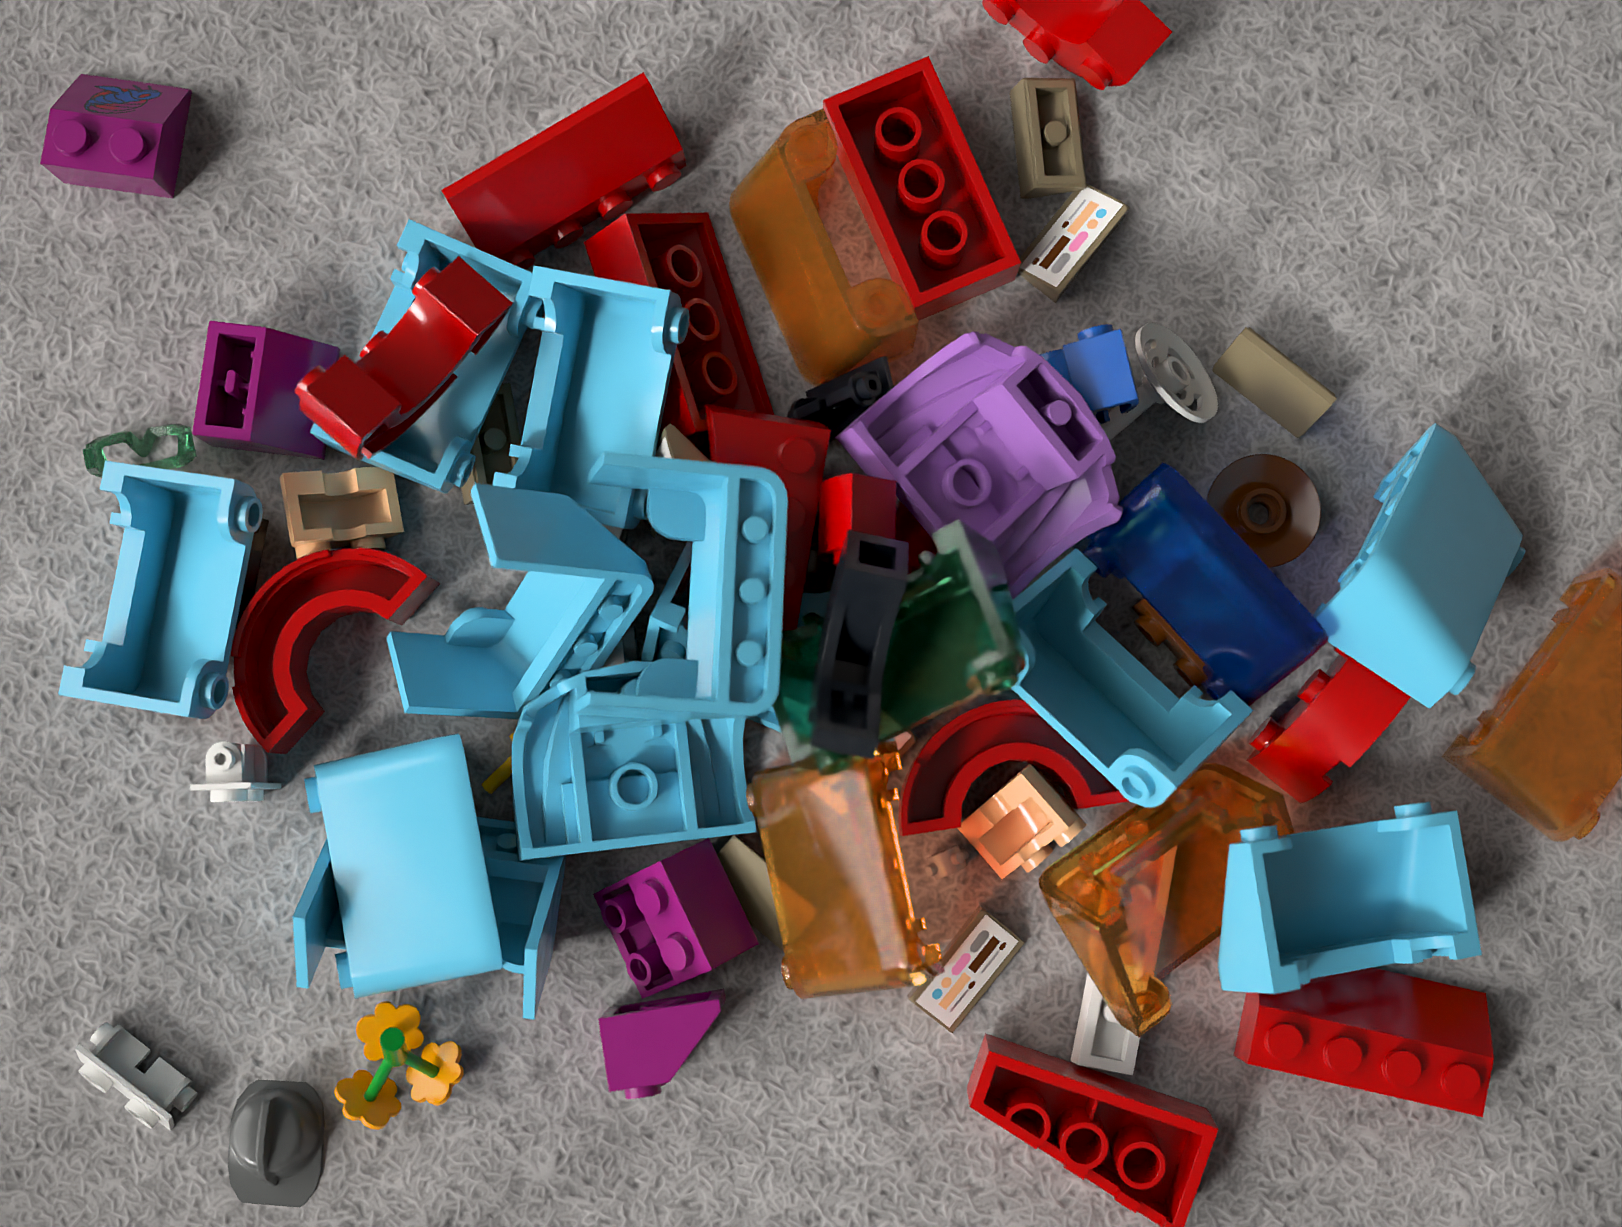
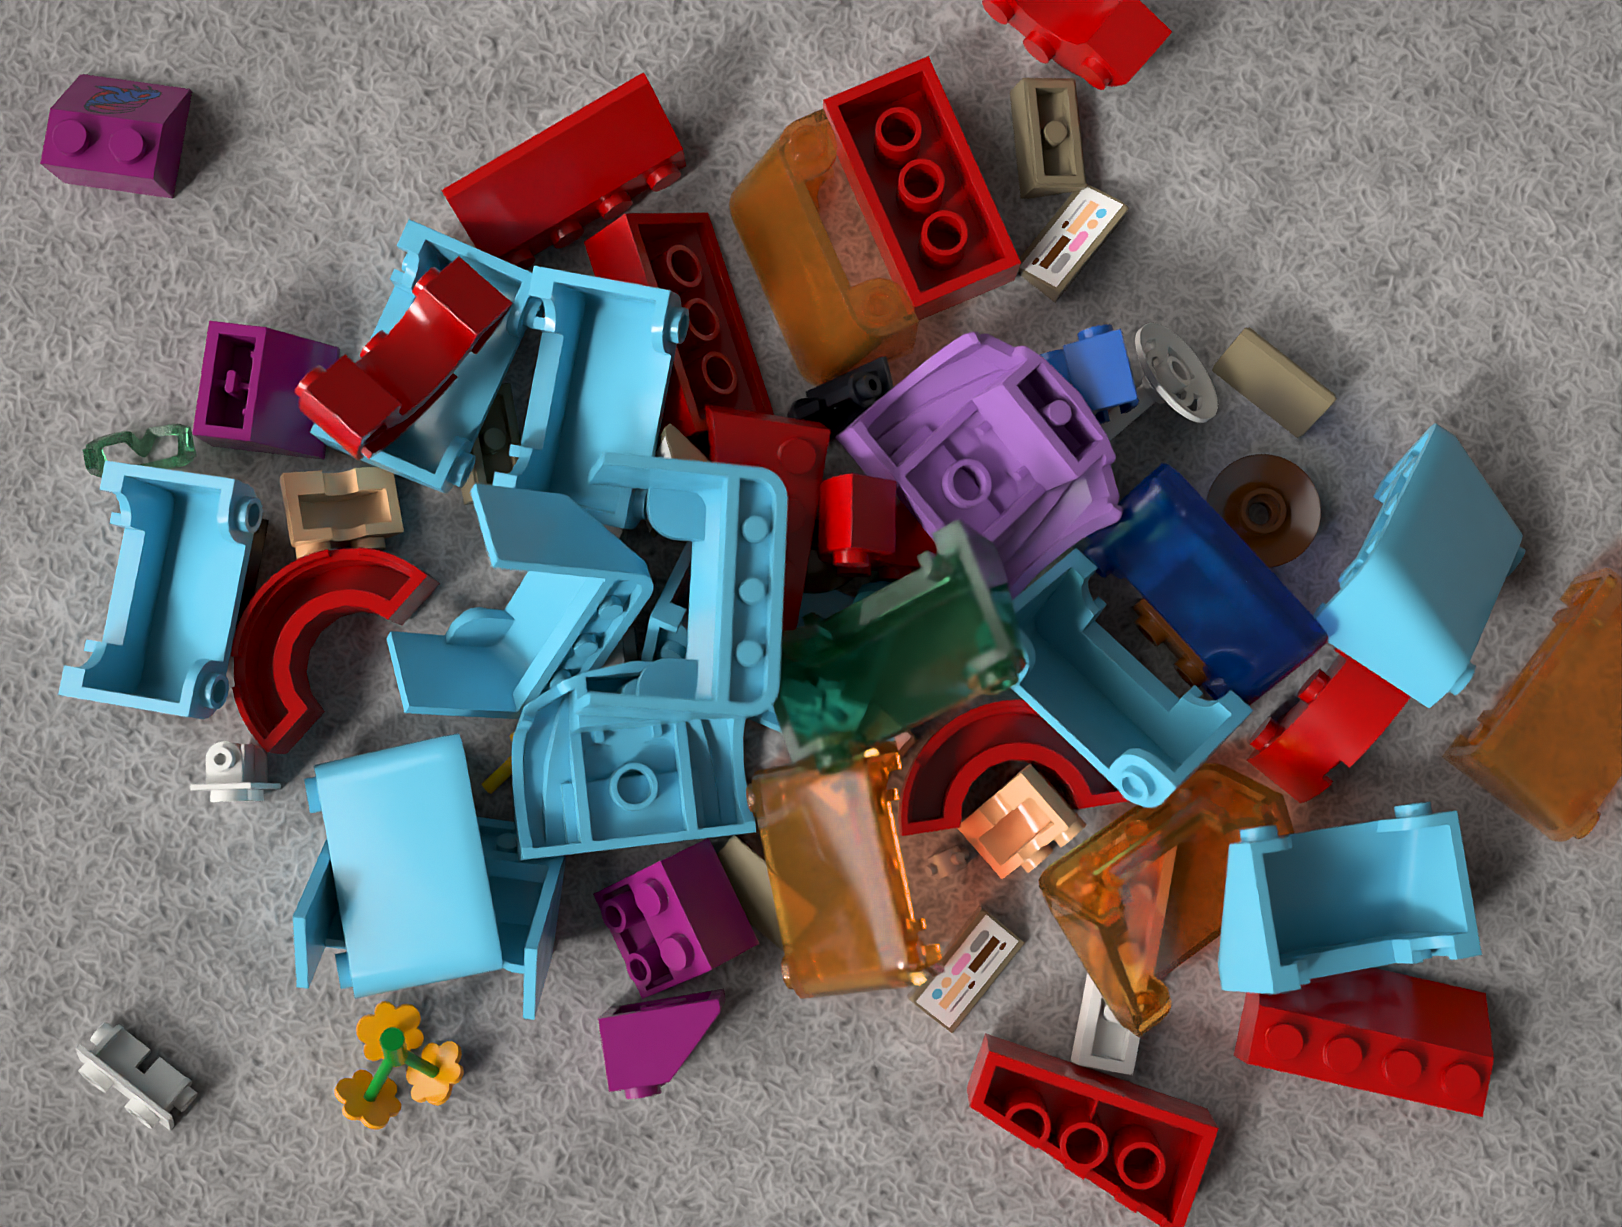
(276, 1143): dark grey piece -> none
(856, 643): black arch -> none

